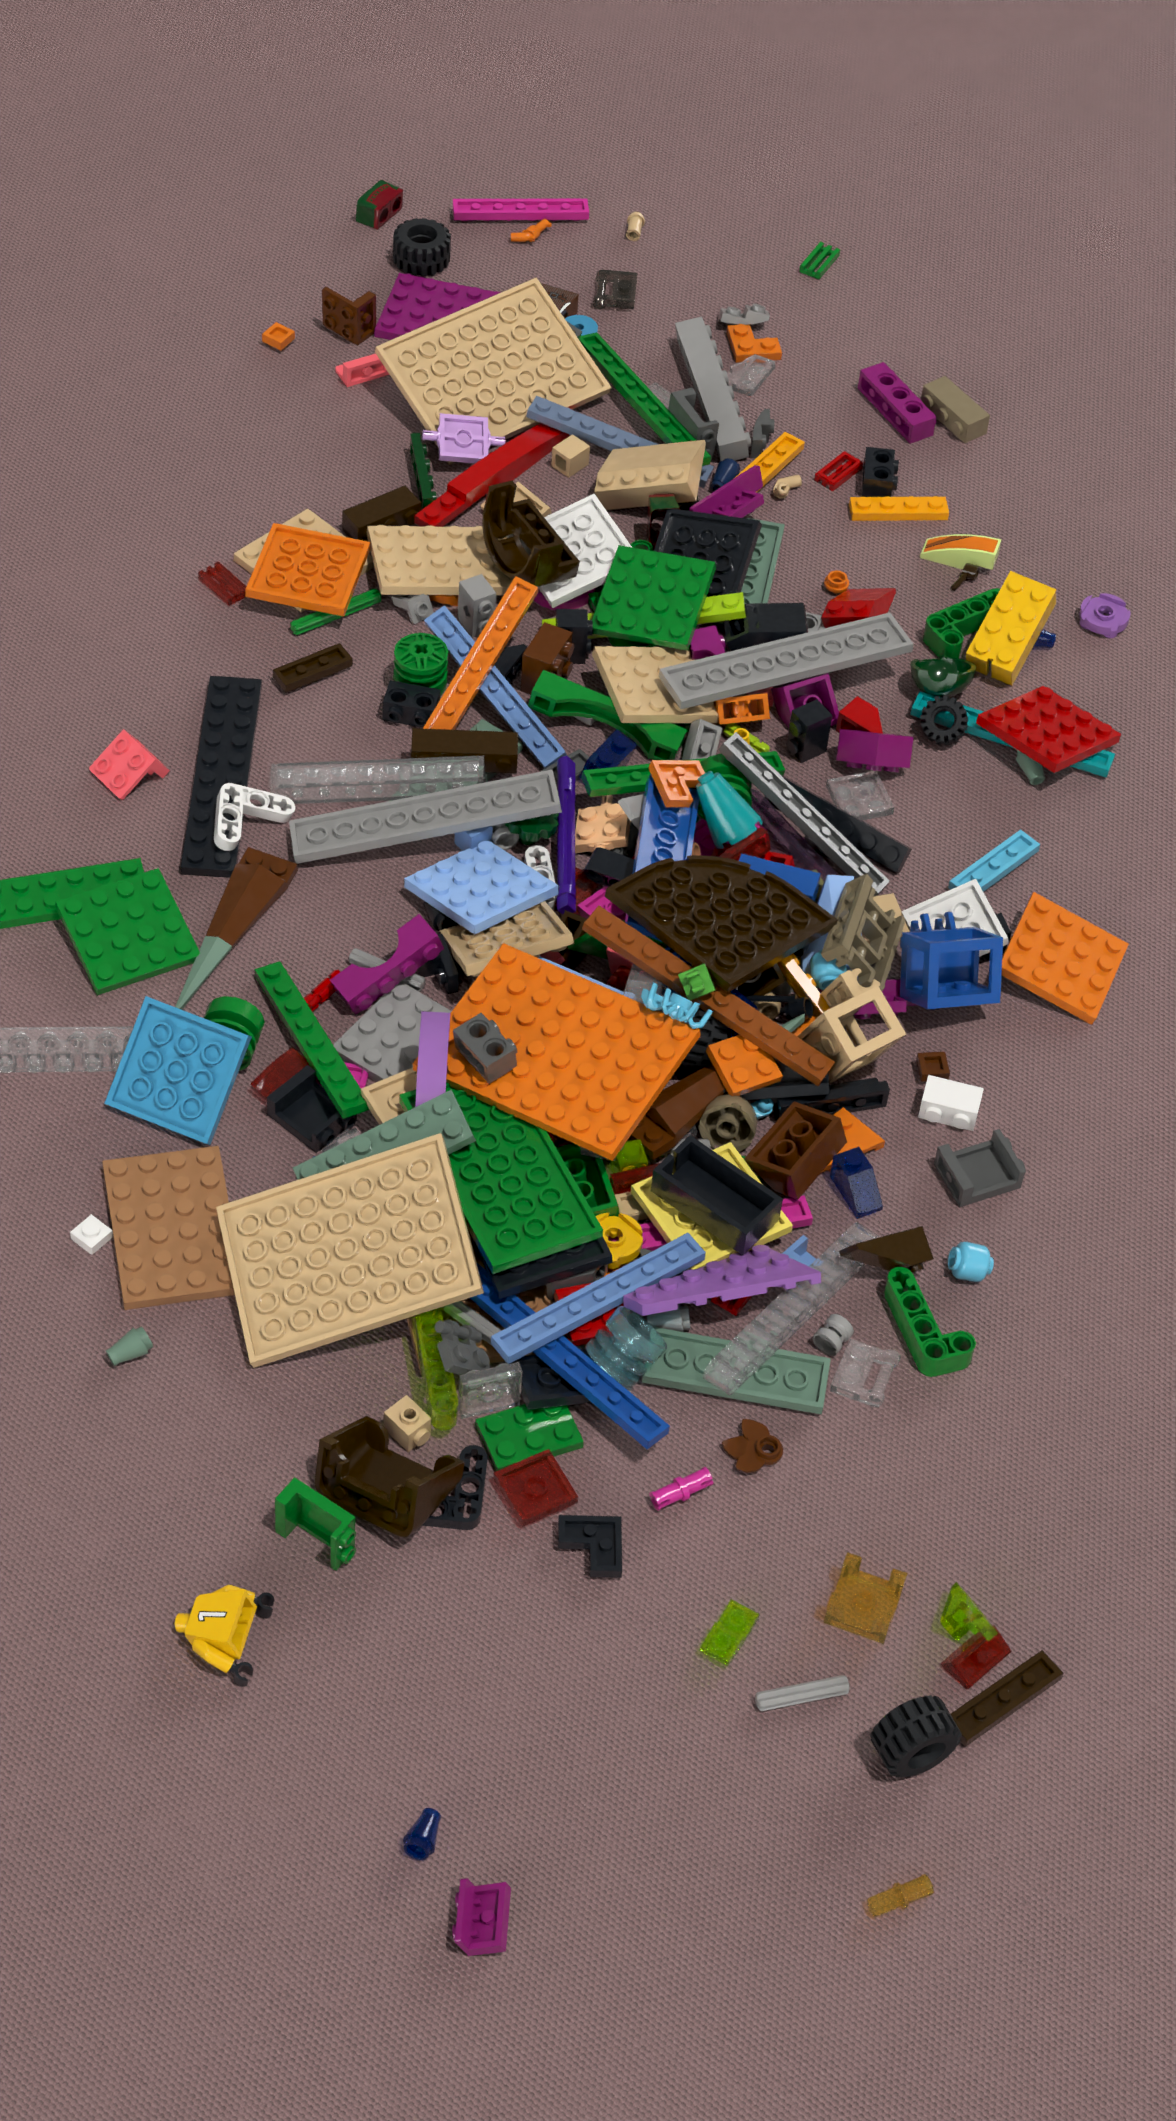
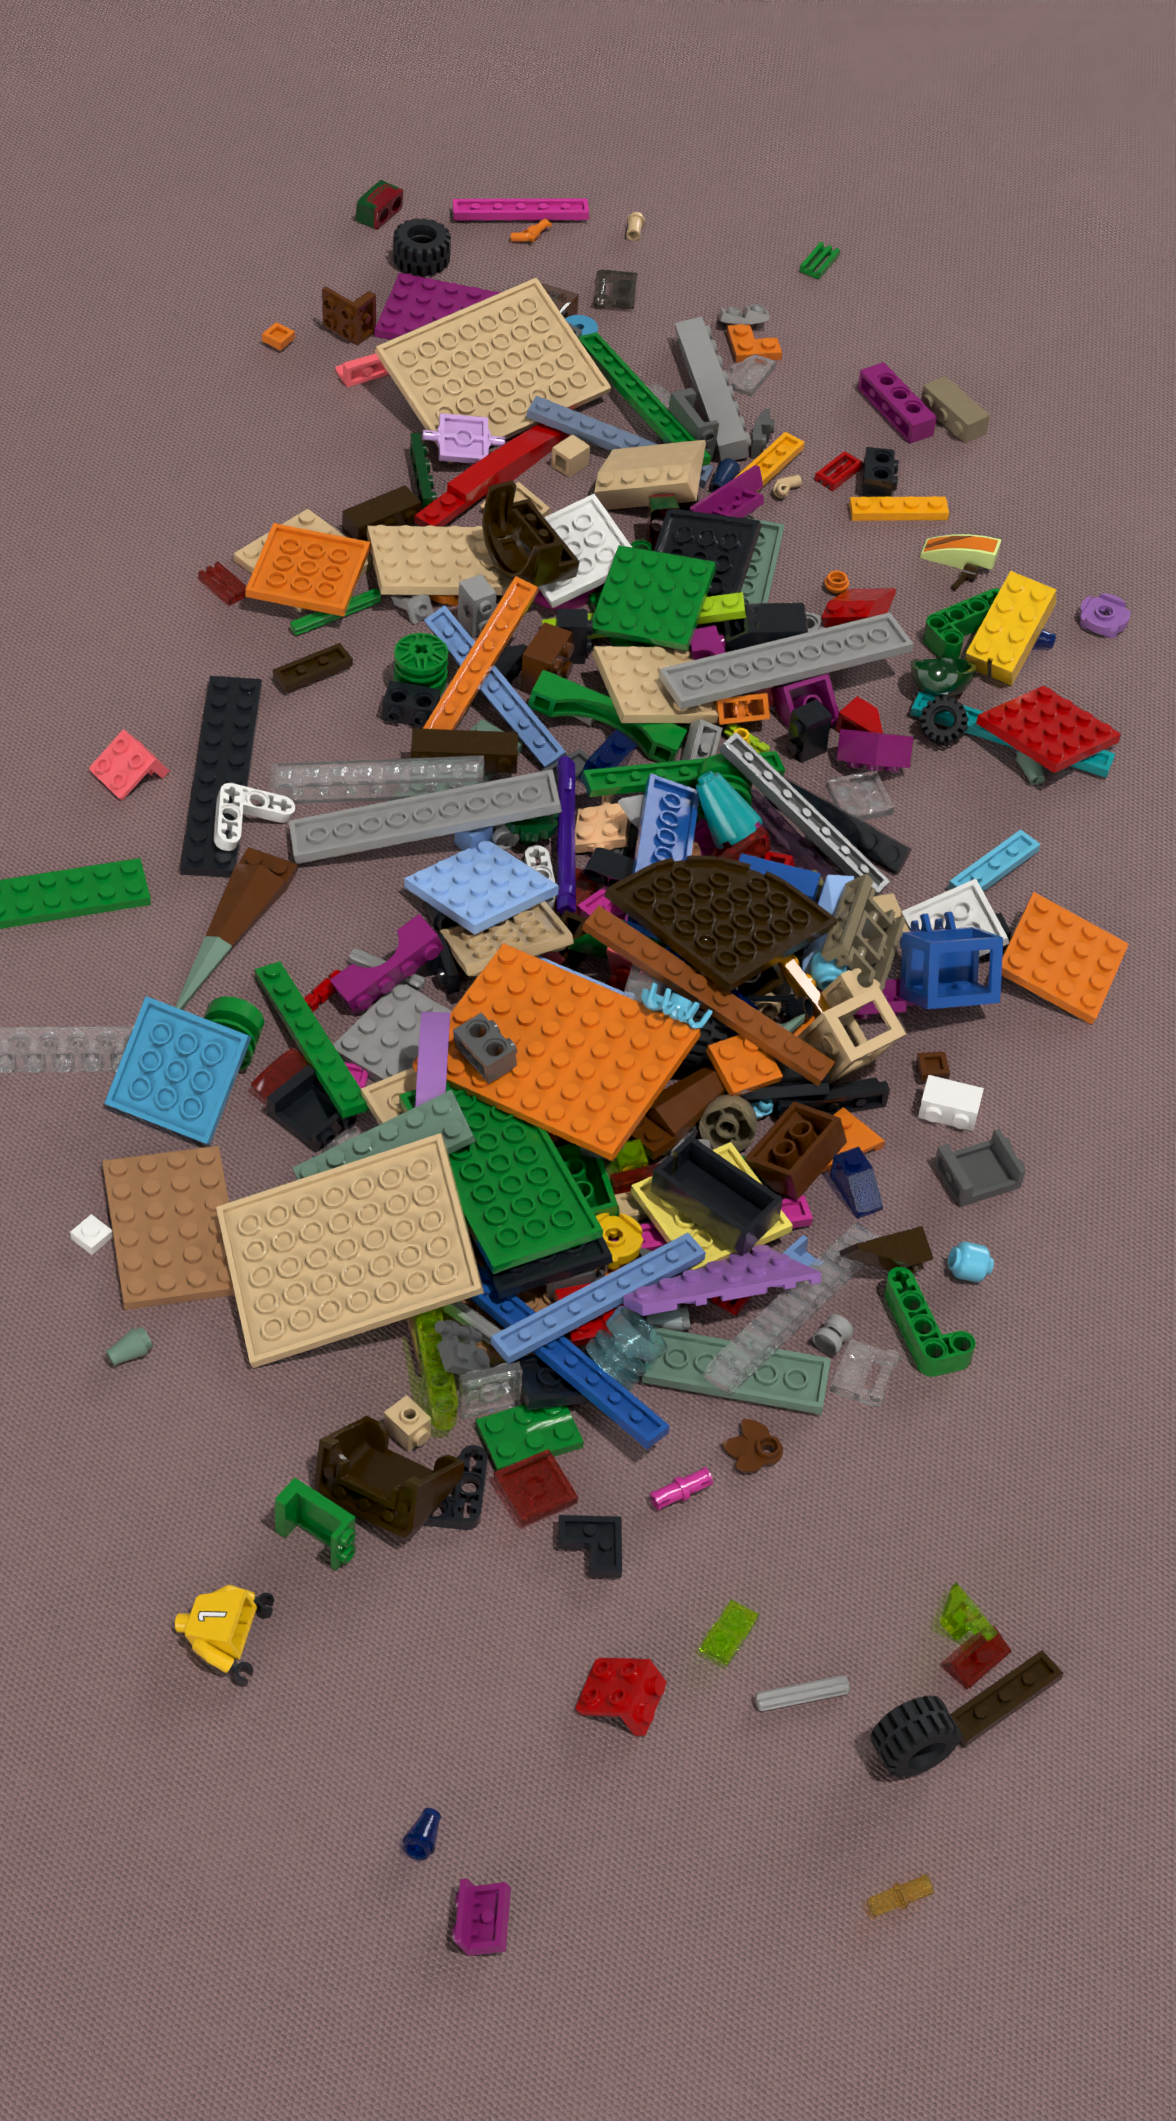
(127, 931): green plate -> none
(623, 1689): none -> red bracket
(674, 779): orange plate -> none
(697, 982): bright green tile -> none
(864, 1601): clear yellow panel -> none

